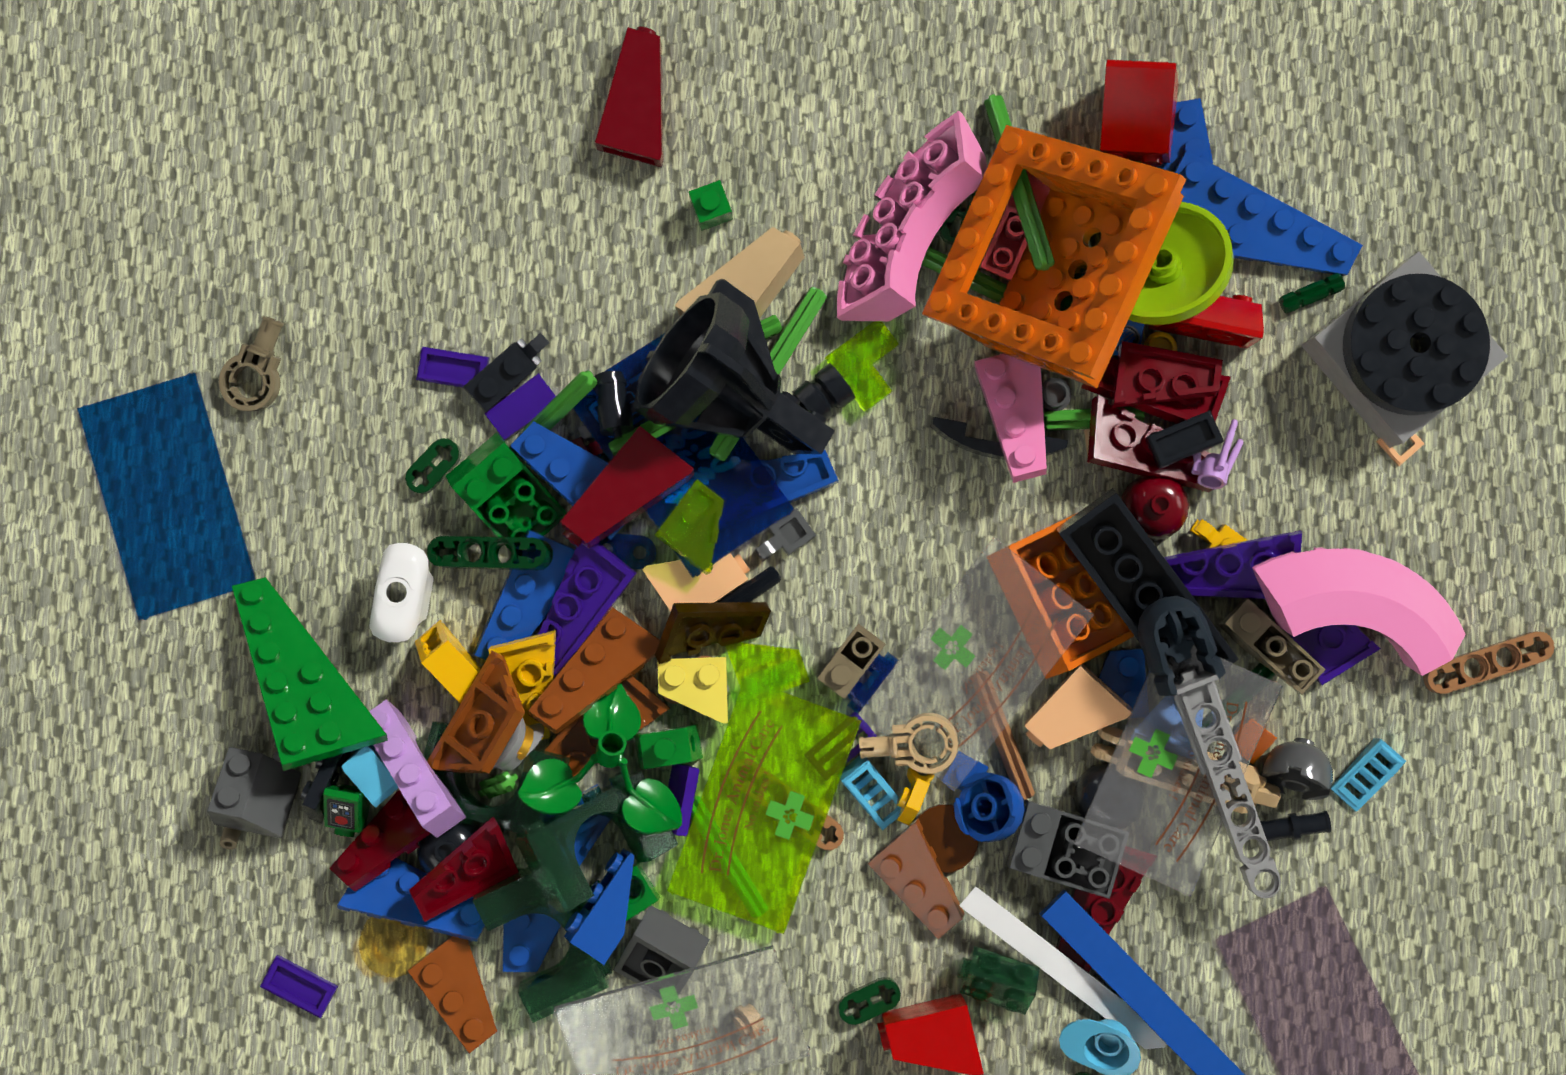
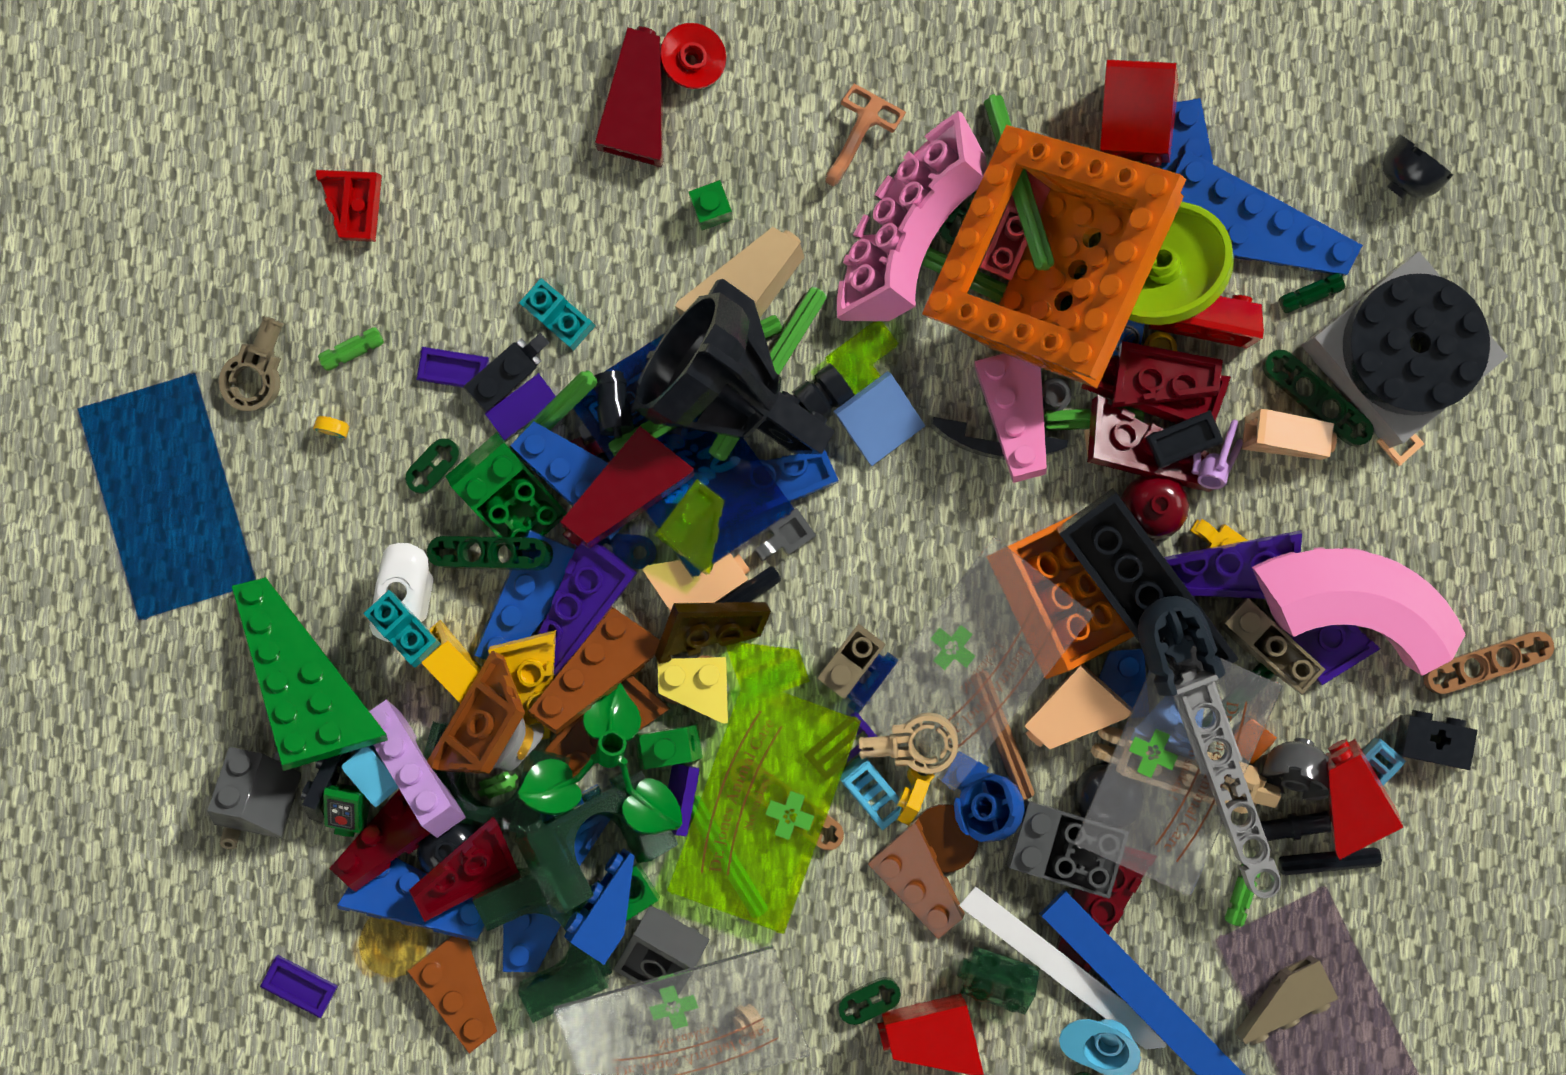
(331, 427): none -> yellow tile
(351, 349): none -> bright green axle
(353, 202): none -> red wing
(402, 628): none -> teal slope
(557, 314): none -> teal slope
(703, 45): none -> red dish
(866, 118): none -> nougat piece
(879, 418): none -> medium blue tile
(1240, 900): none -> bright green axle
(1288, 435): none -> light nougat slope
(1291, 994): none -> dark tan slope
(1320, 394): none -> dark green beam
(1329, 861): none -> black axle
(1357, 800): none -> red slope
(1413, 170): none -> black cylinder
(1455, 746): none -> black brick

